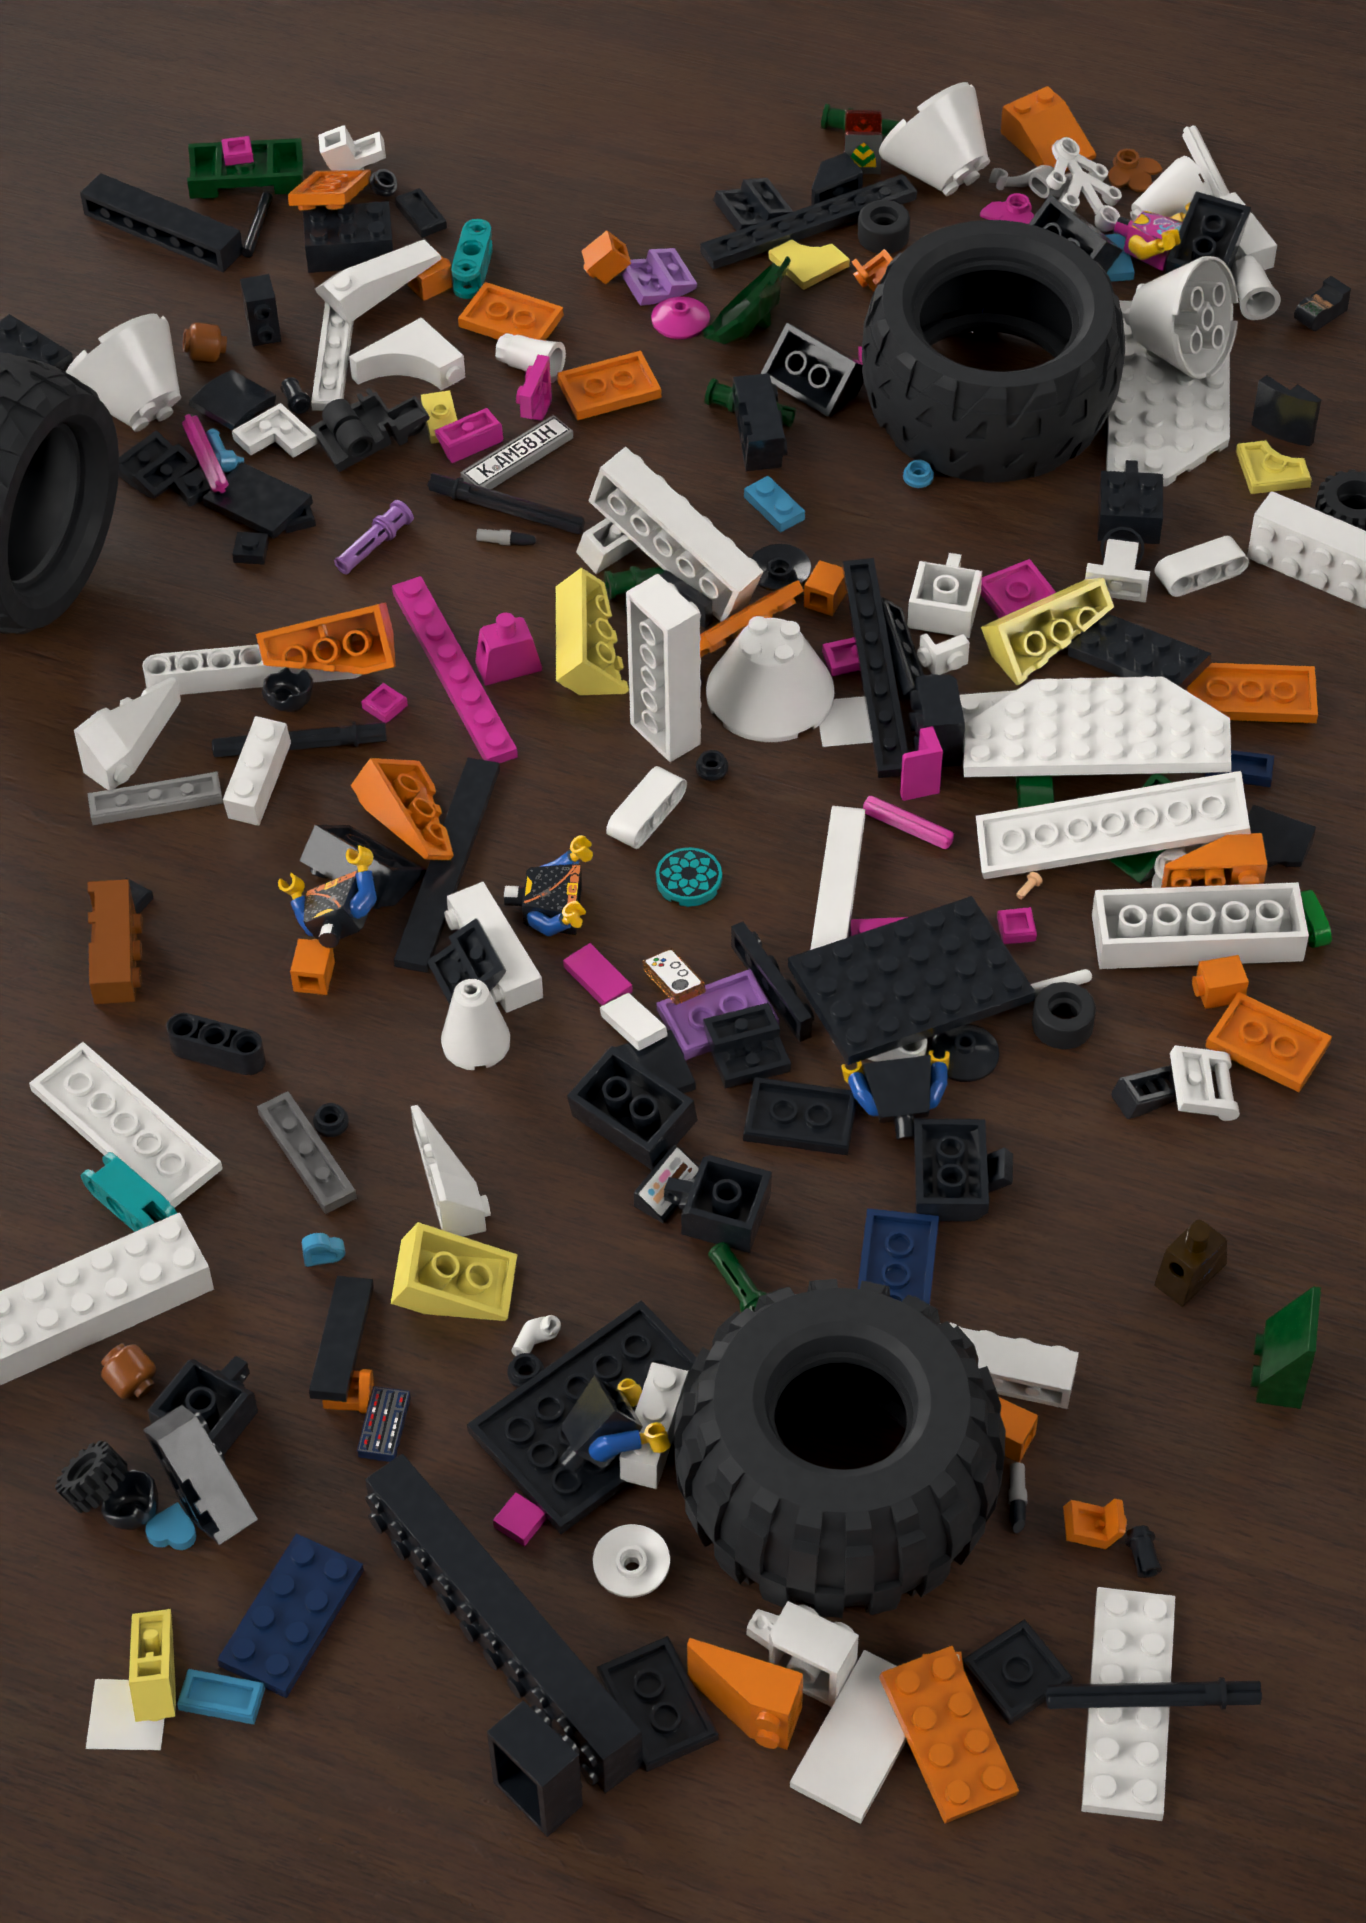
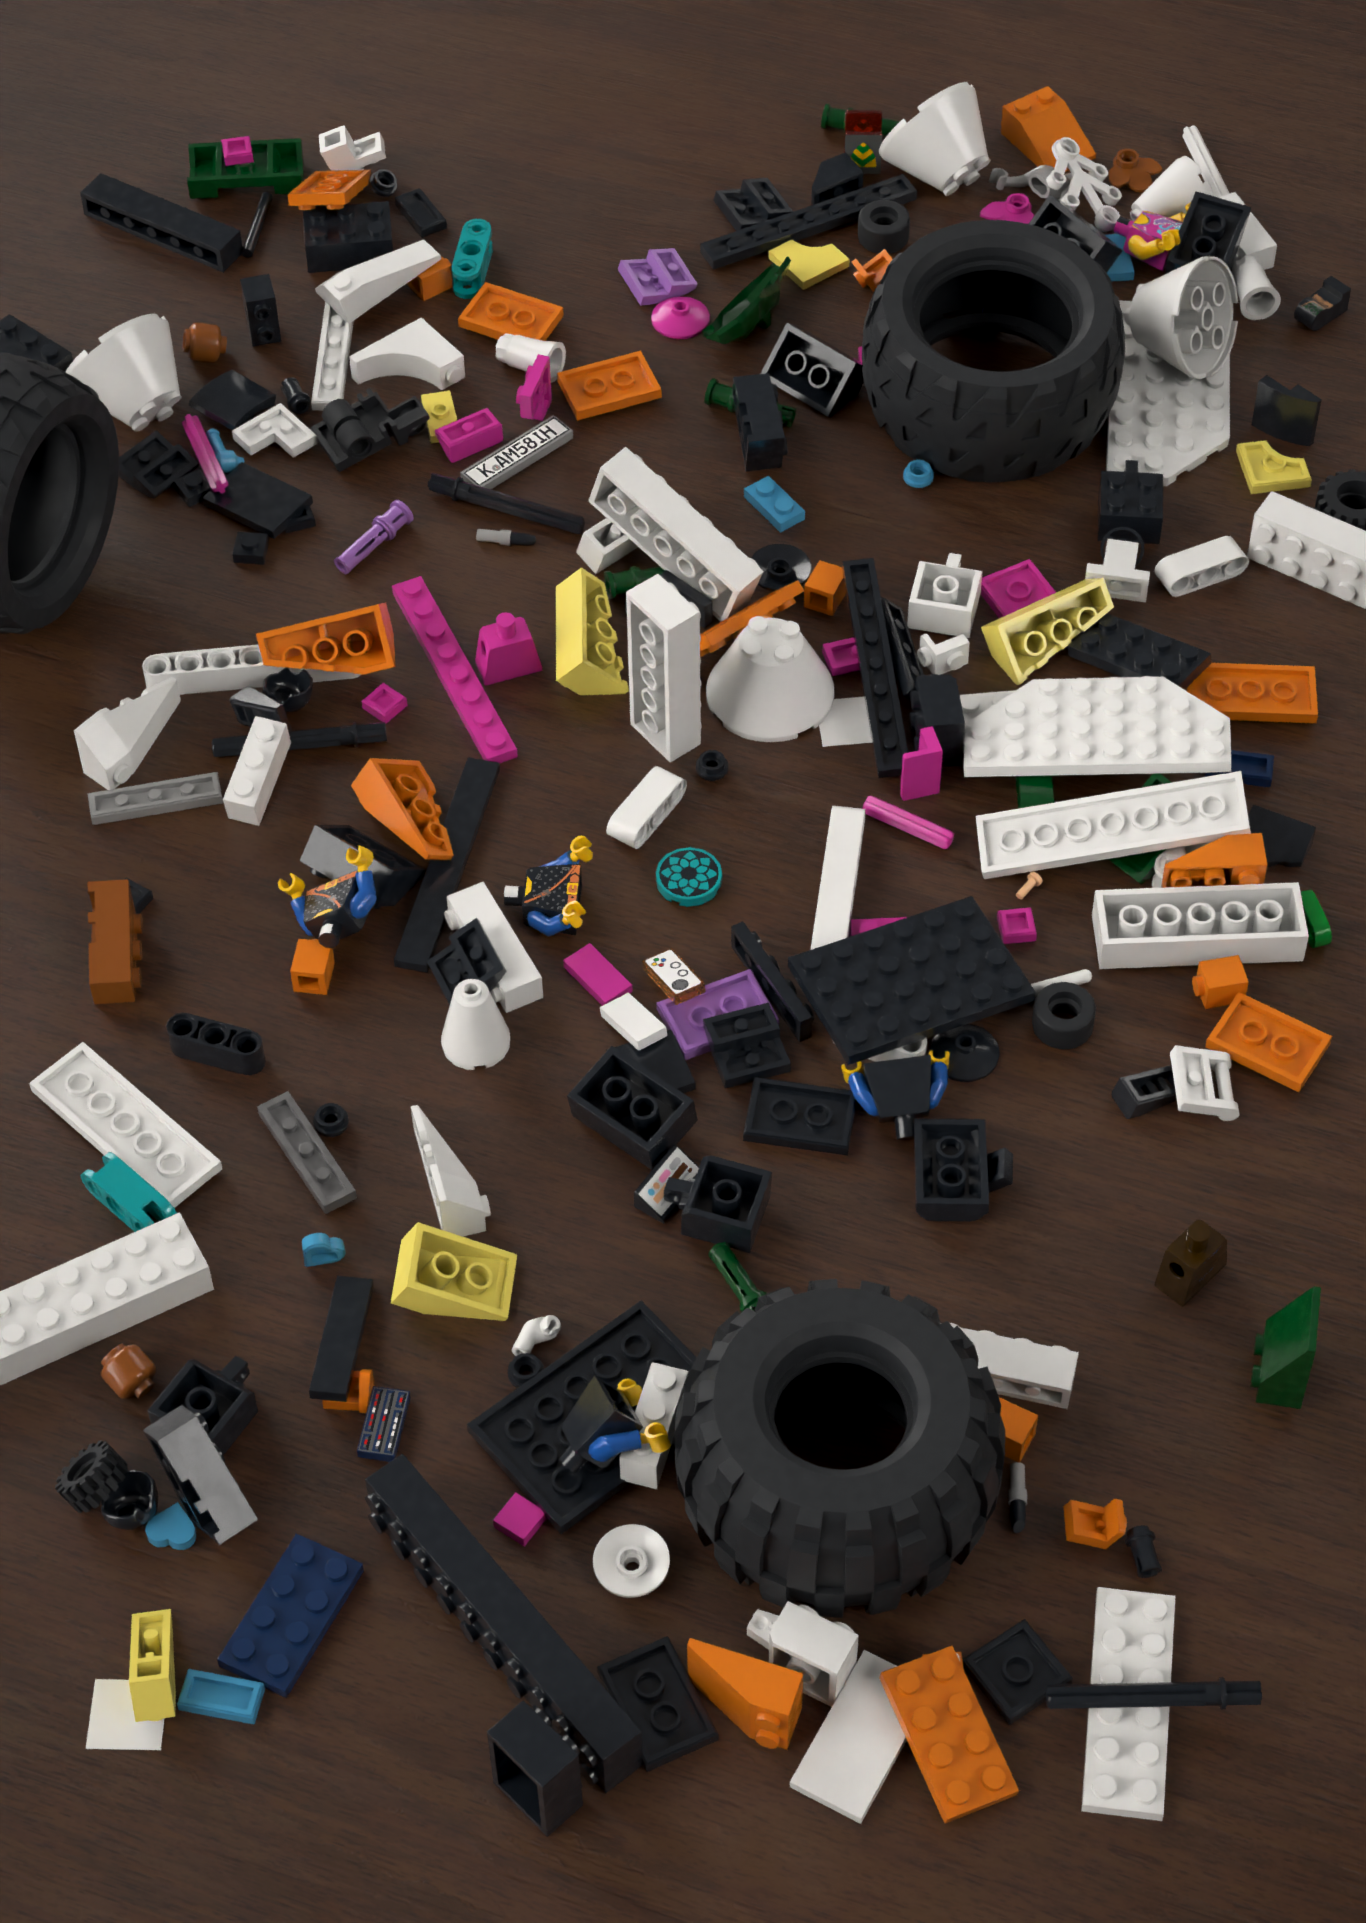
(253, 703): none -> black slope
(605, 257): orange brick -> none
(899, 1252): dark blue plate -> none

